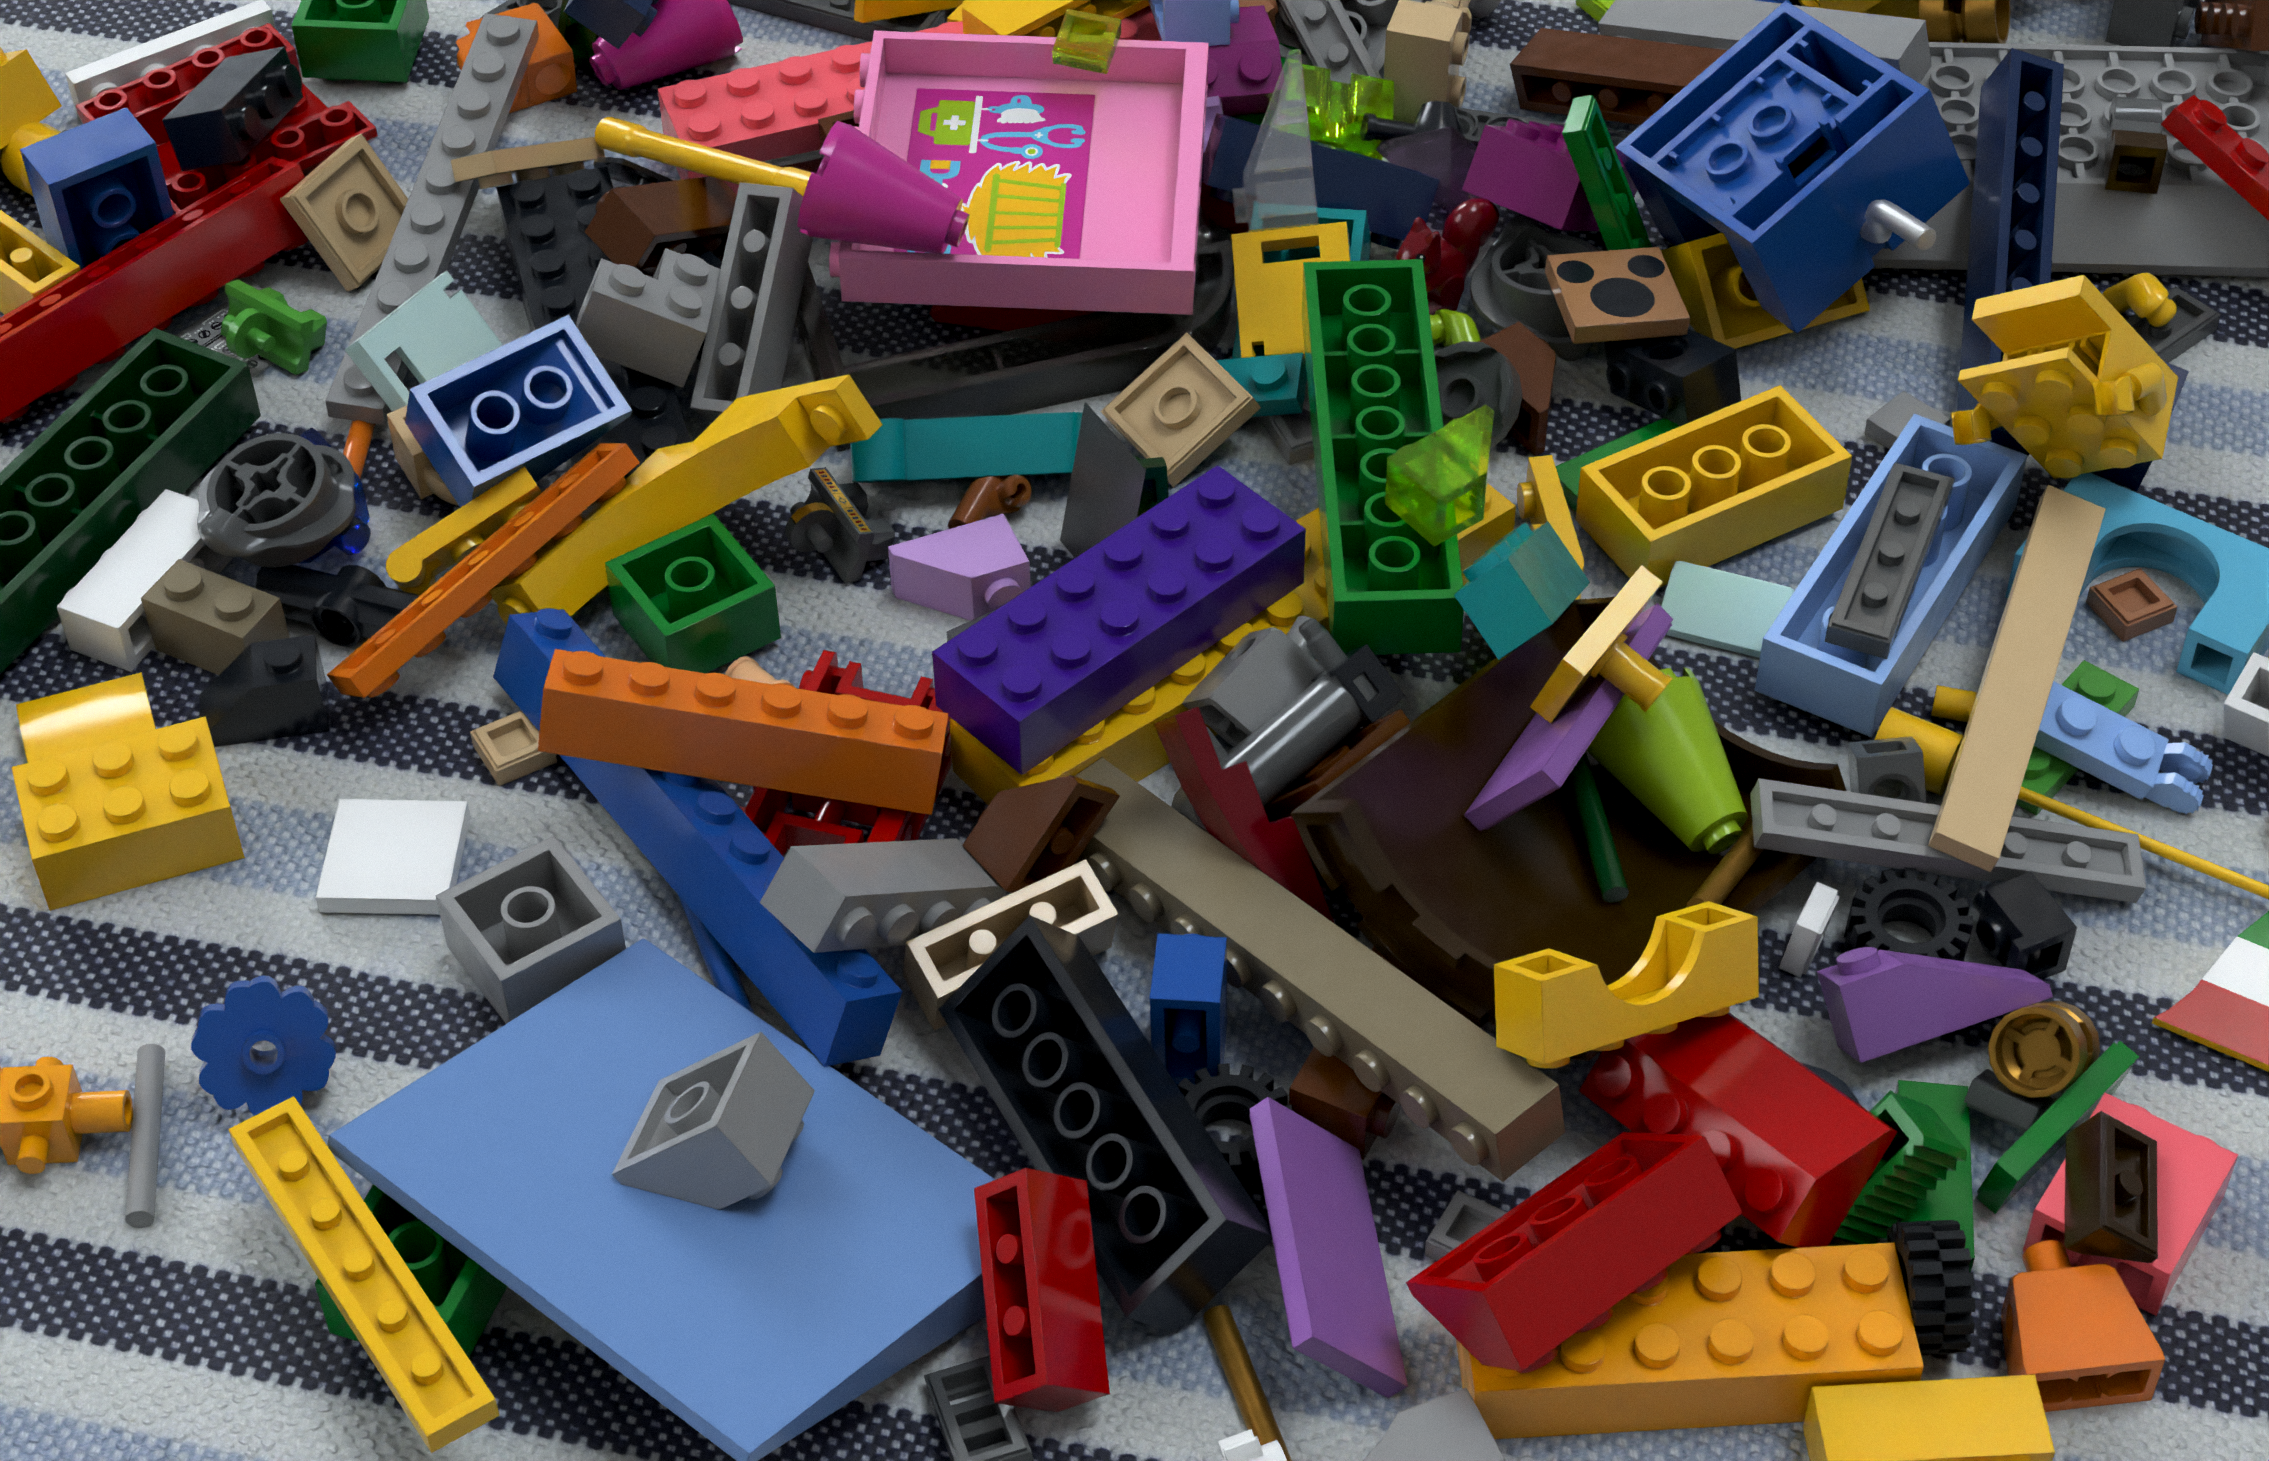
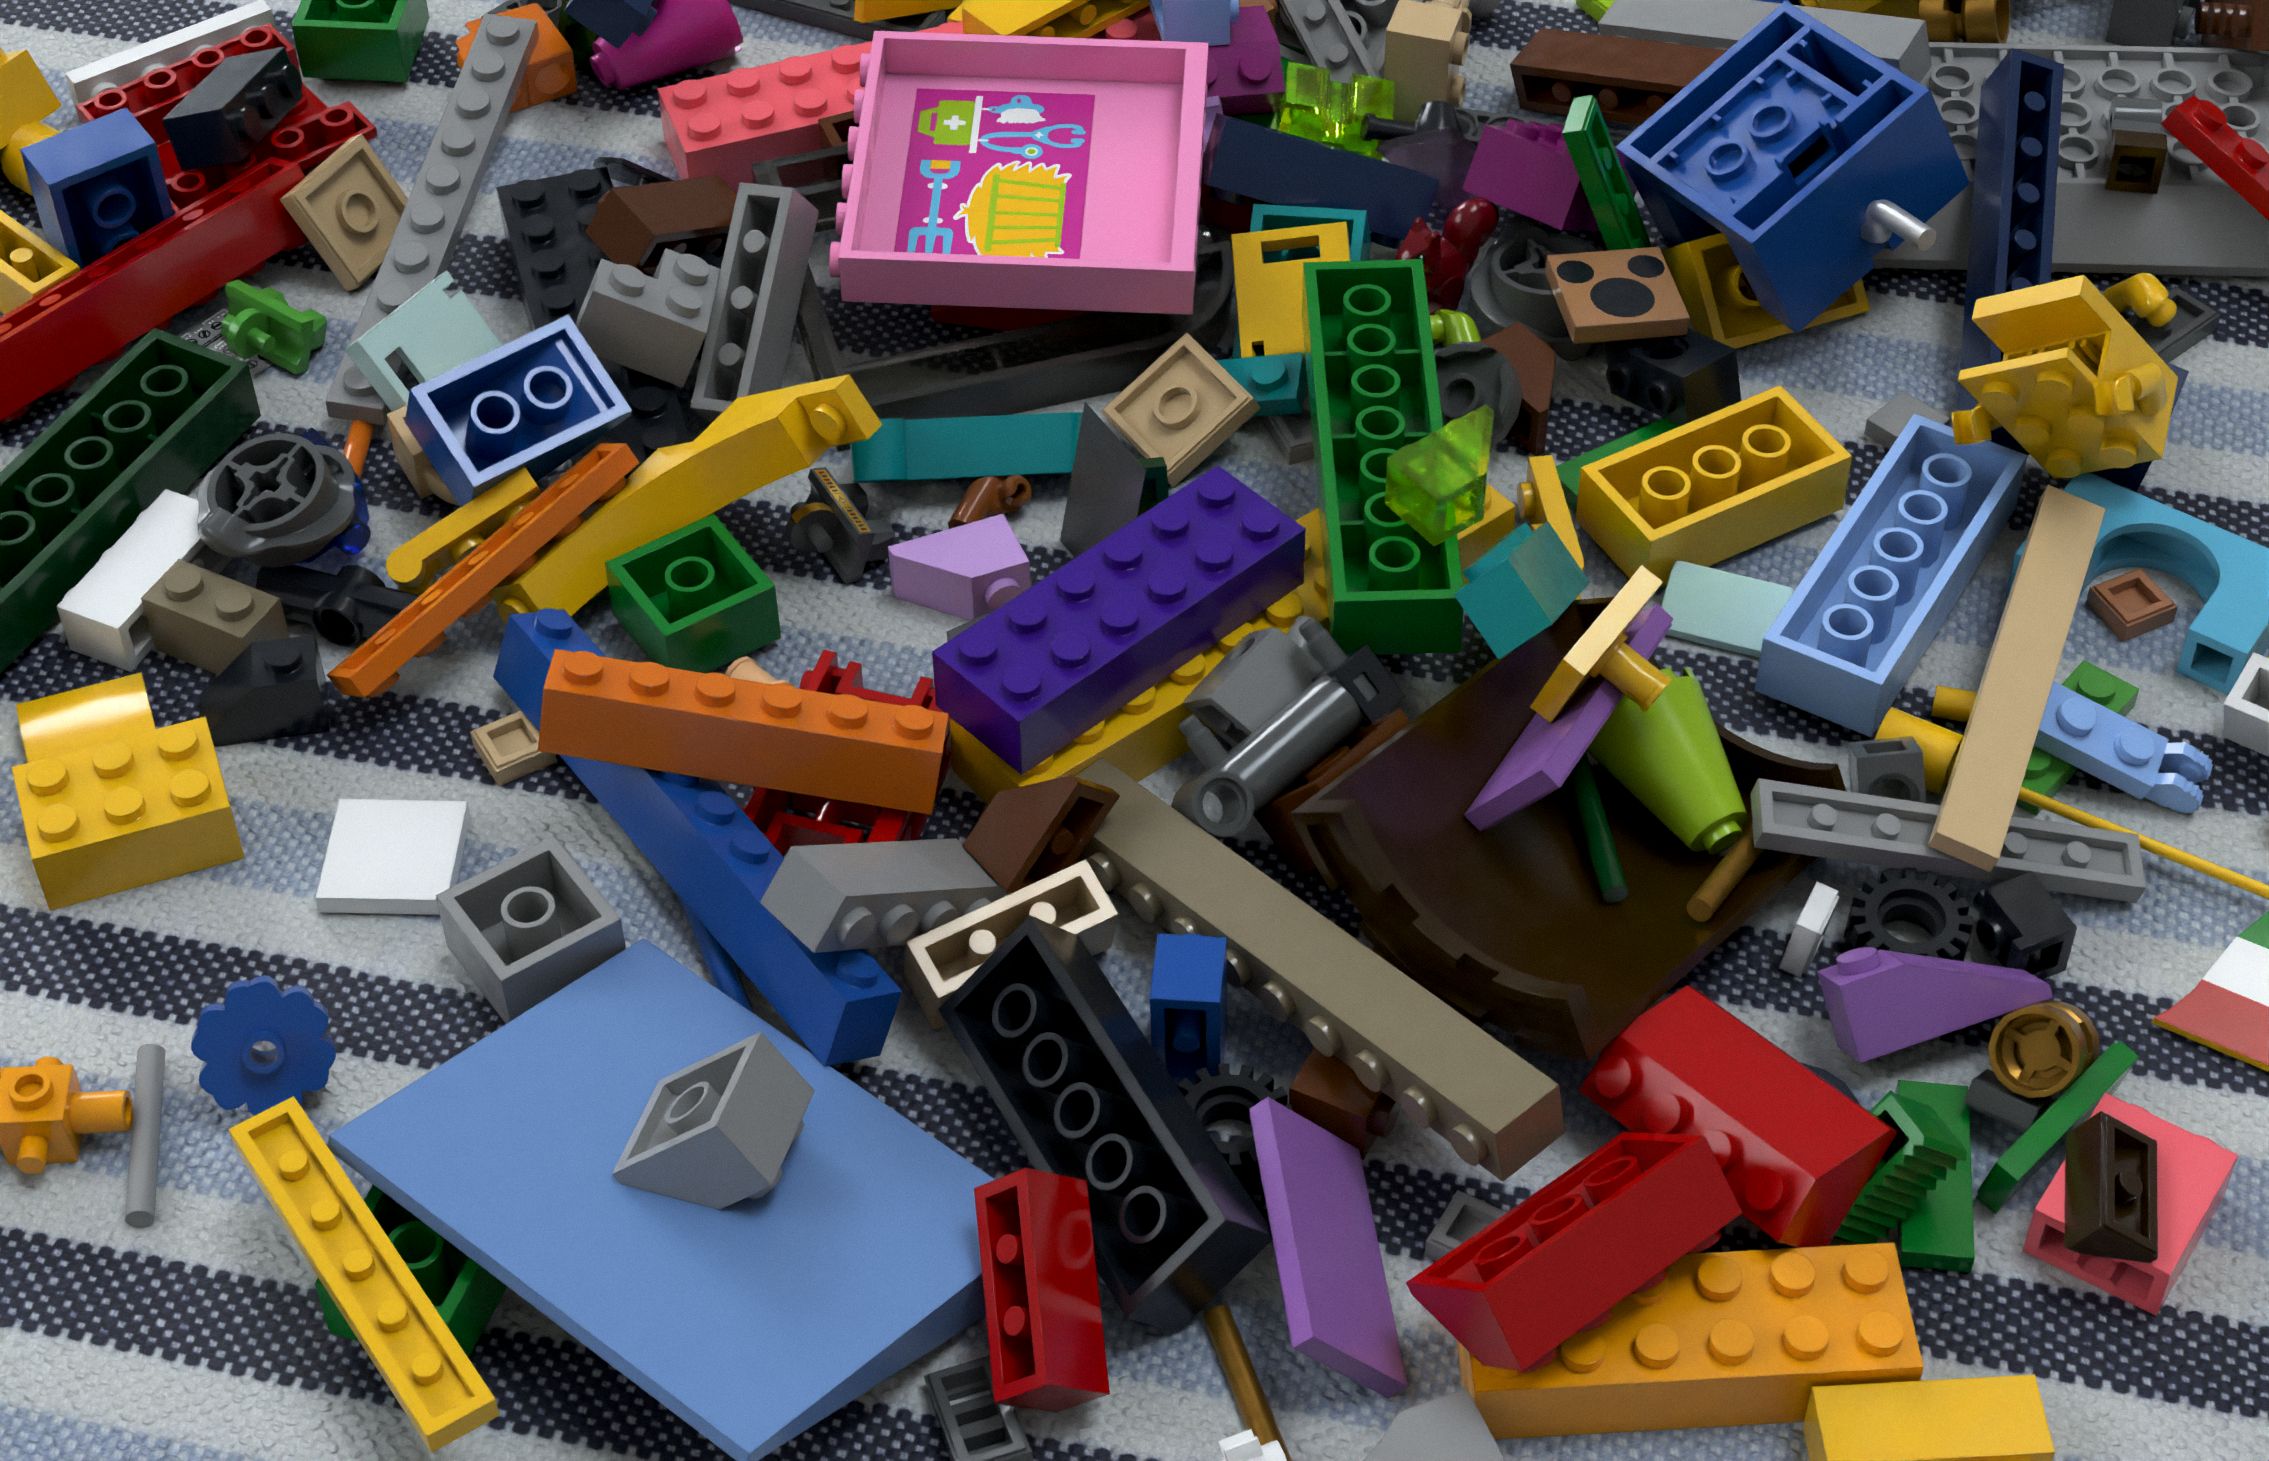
(526, 162): tan plate -> none
(637, 141): yellow piece -> none
(877, 198): dark pink cone -> none
(1086, 41): clear neon green tile -> none
(1233, 809): dark red slope -> none
(1279, 171): clear slope -> none
(1691, 968): yellow arch -> none
(1889, 561): dark grey tile -> none
(1936, 1283): black tyre -> none
(2077, 1333): orange torso -> none

